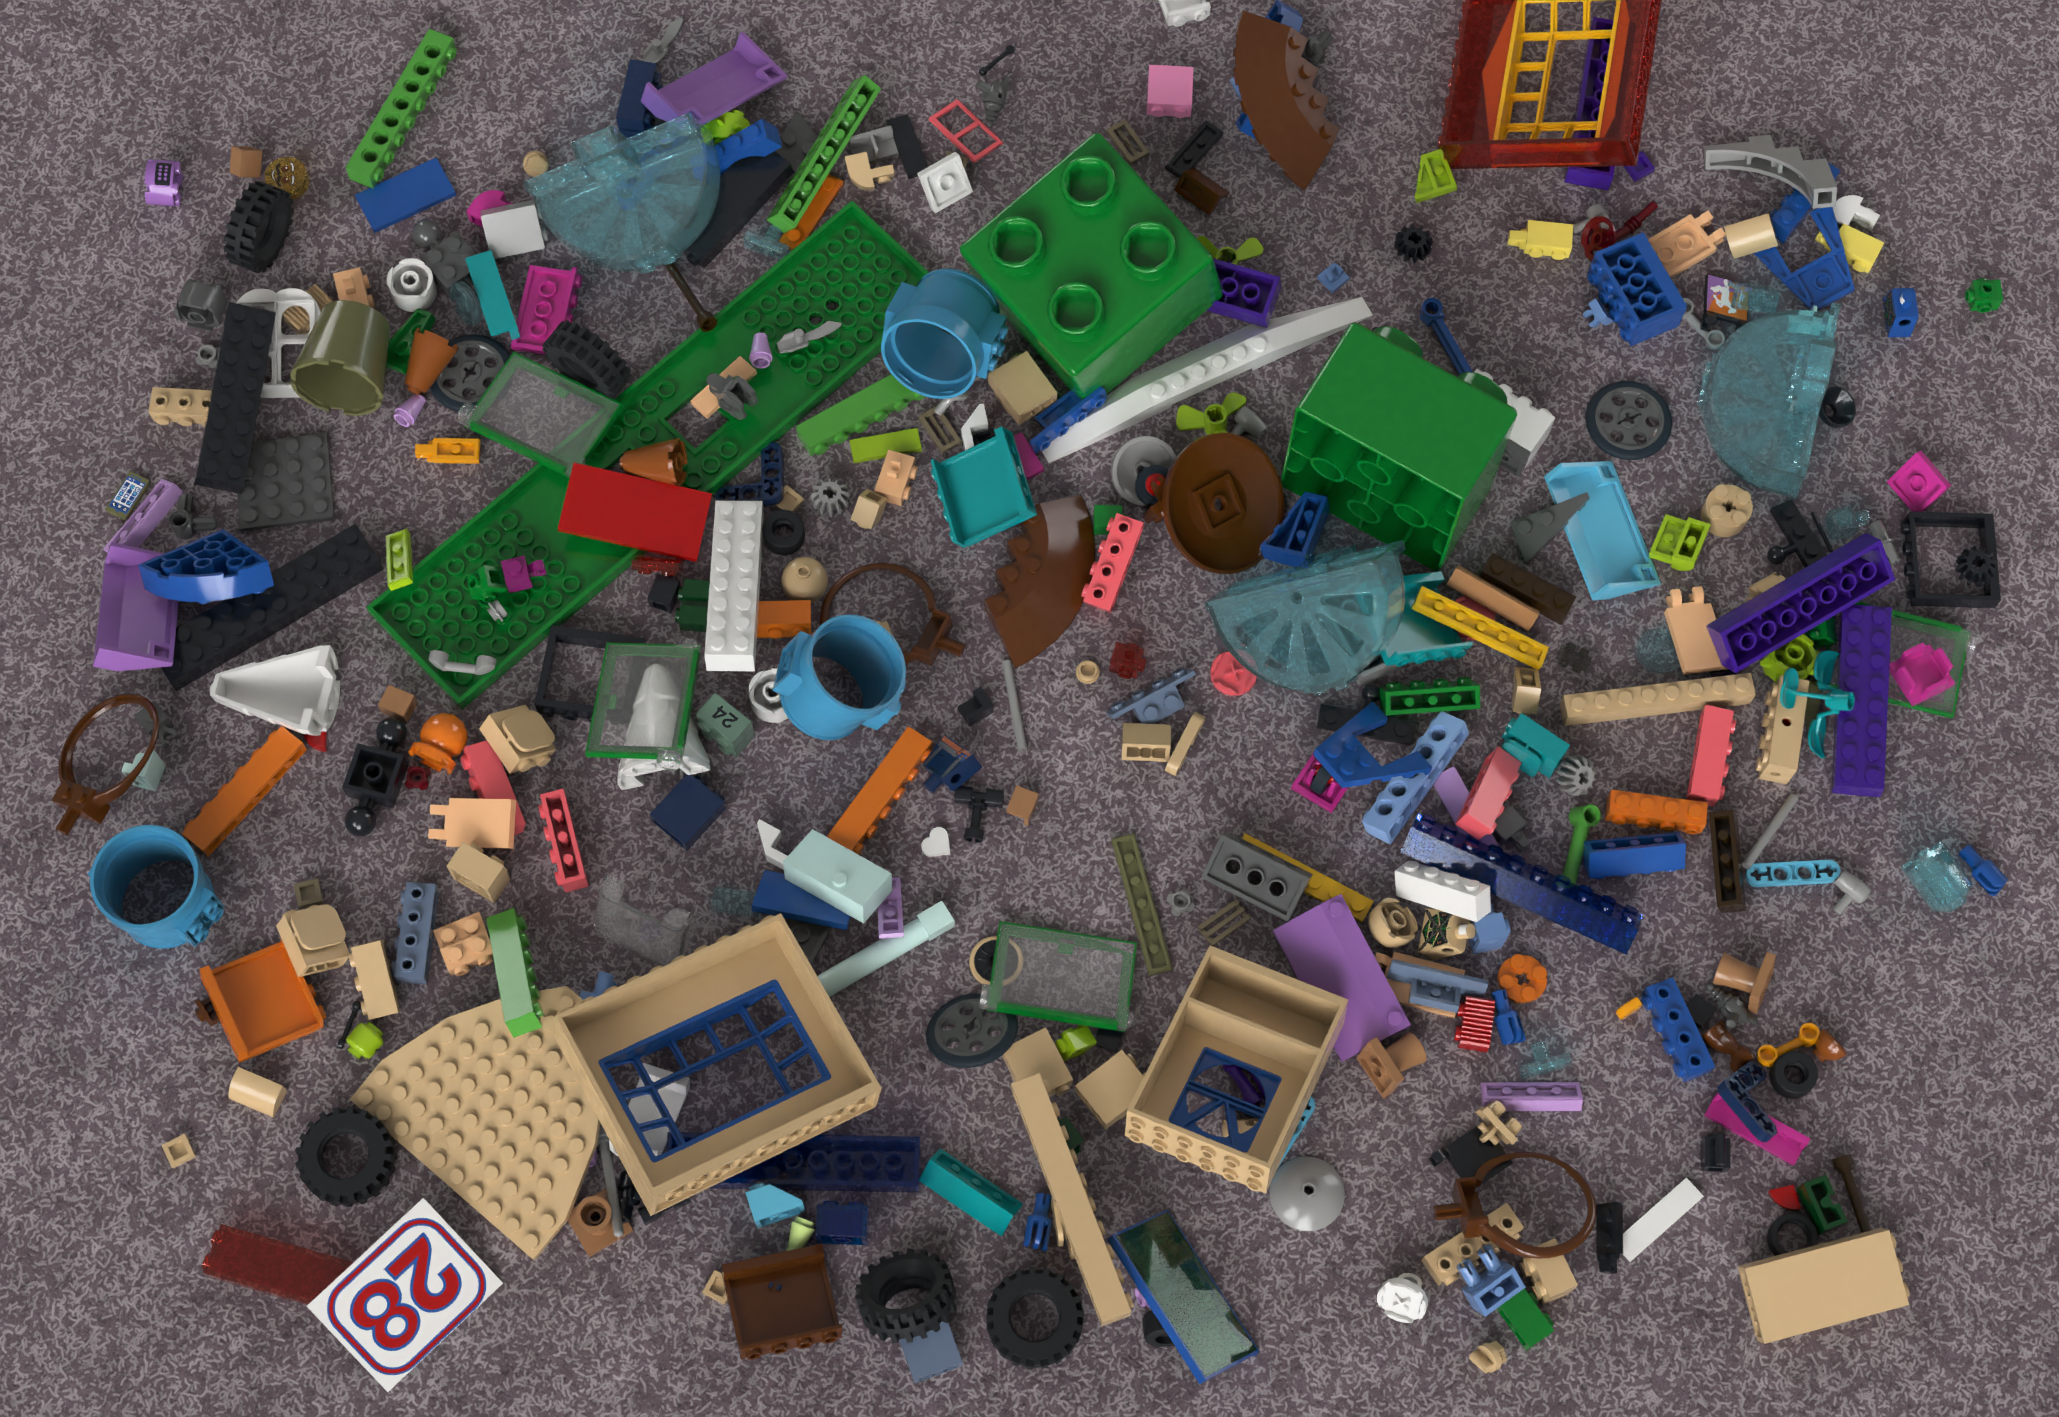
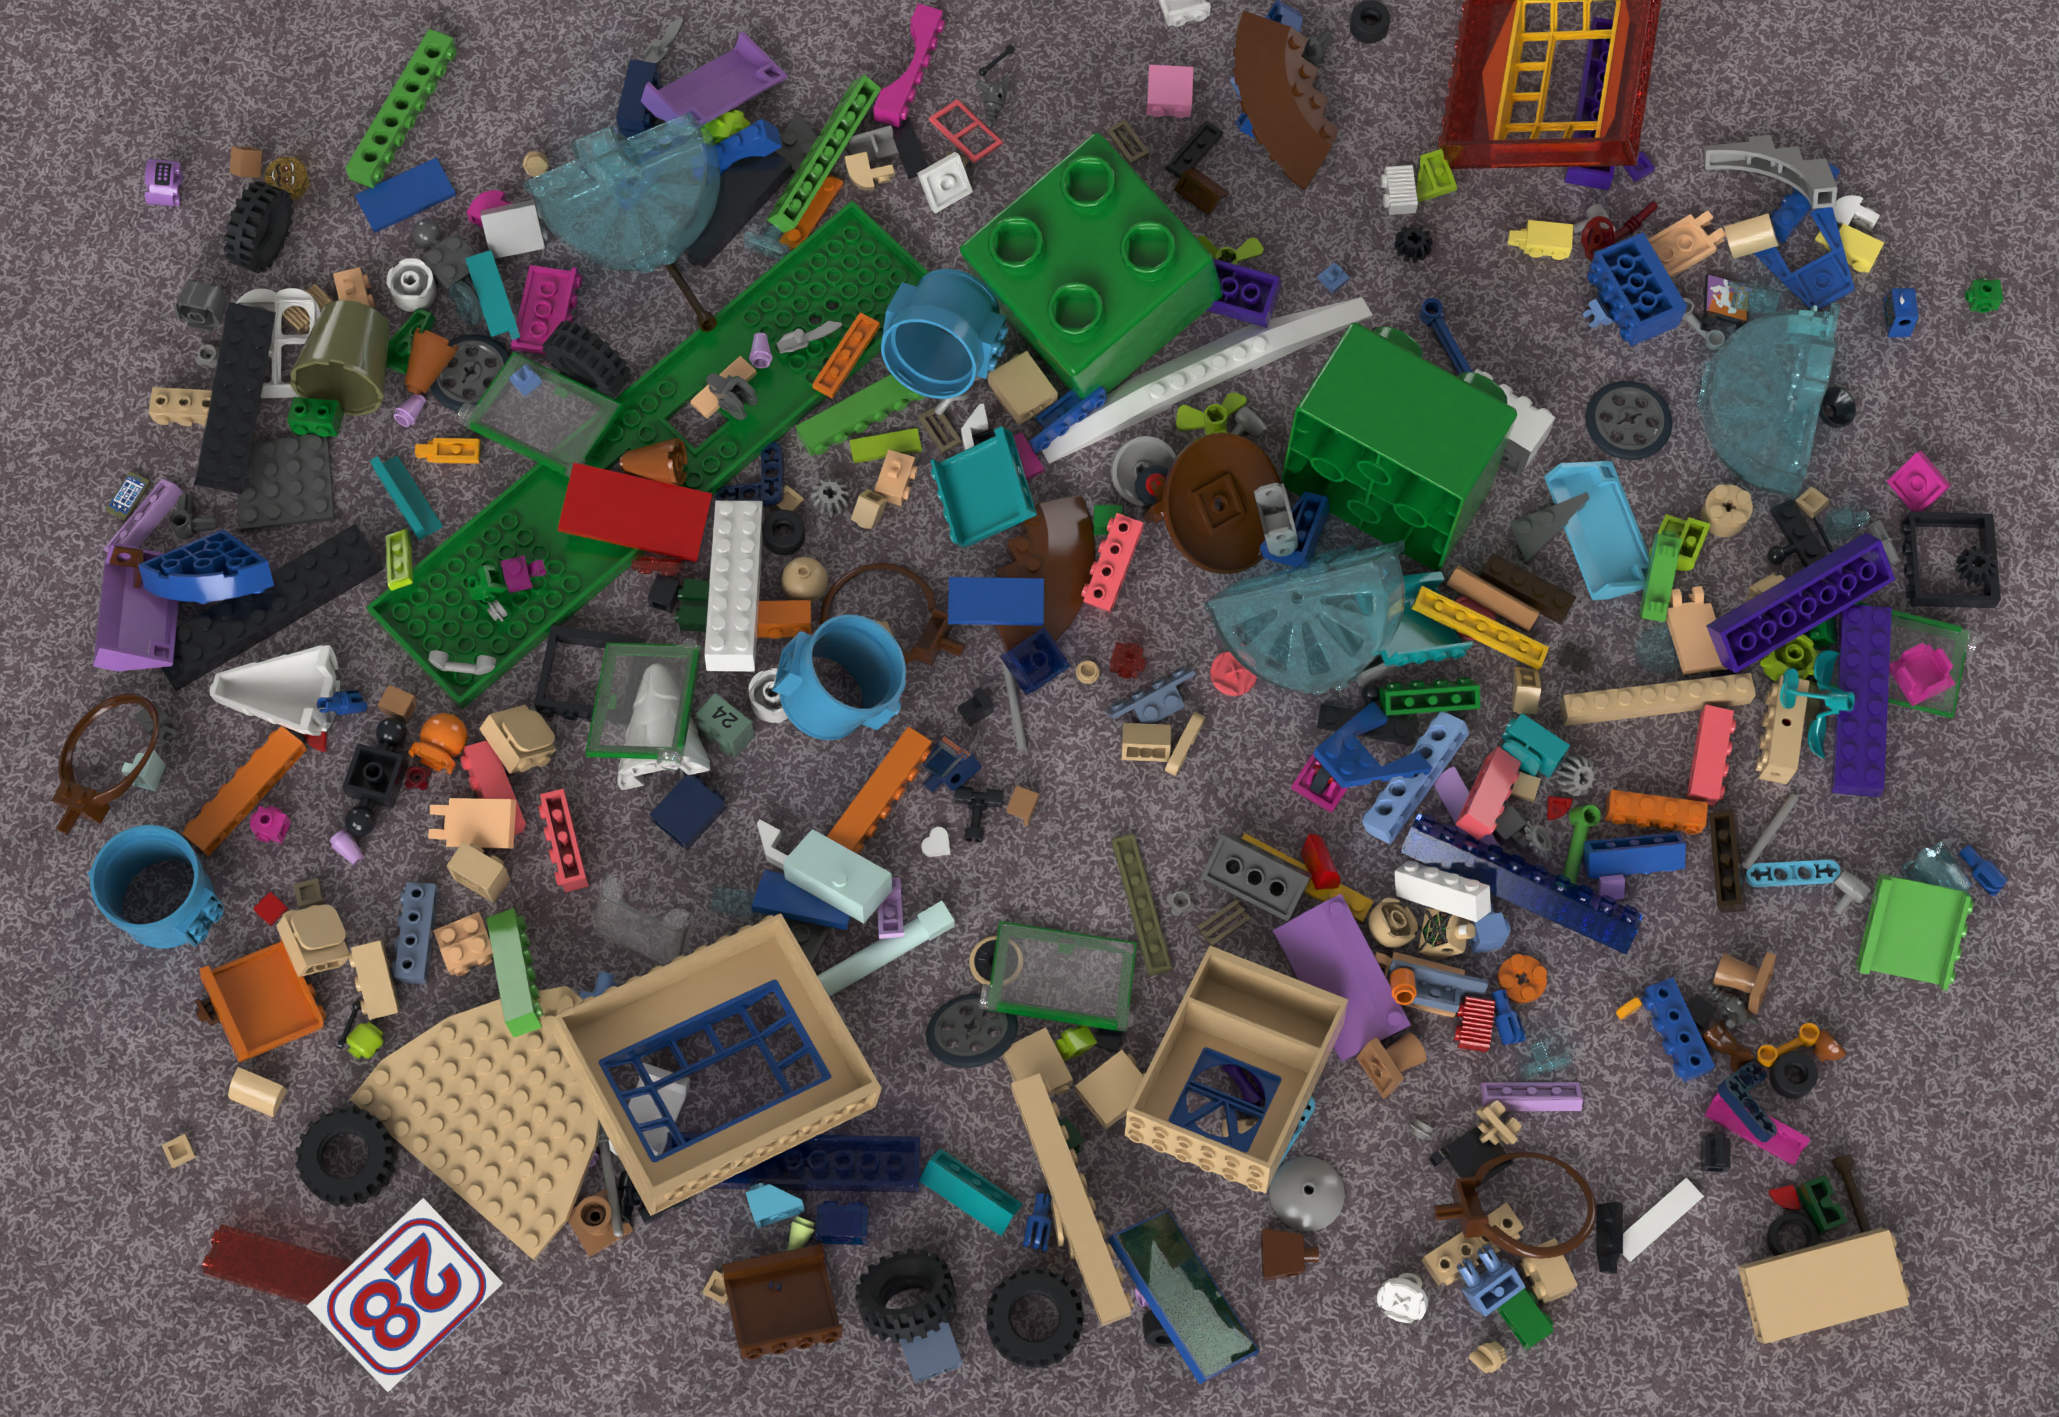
(135, 559): none -> reddish brown bracket
(269, 824): none -> dark pink brick
(270, 909): none -> red tile
(315, 416): none -> green brick
(343, 703): none -> blue arm
(346, 846): none -> lavender cone
(407, 496): none -> teal panel
(525, 380): none -> medium blue tile
(846, 355): none -> orange plate
(894, 99): none -> dark pink arch
(996, 601): none -> blue tile
(1035, 661): none -> clear blue brick
(1276, 521): none -> light grey piece
(1284, 1254): none -> reddish brown torso
(1319, 863): none -> red brick
(1369, 33): none -> black tyre
(1400, 189): none -> white brick
(1403, 986): none -> orange brick
(1421, 1129): none -> light grey plate
(1526, 787): none -> tan tile
(1534, 833): none -> light grey gear
(1557, 807): none -> red tile
(1612, 886): none -> lavender tile
(1660, 576): none -> bright green brick
(1812, 502): none -> tan tile
(1914, 930): none -> bright green panel

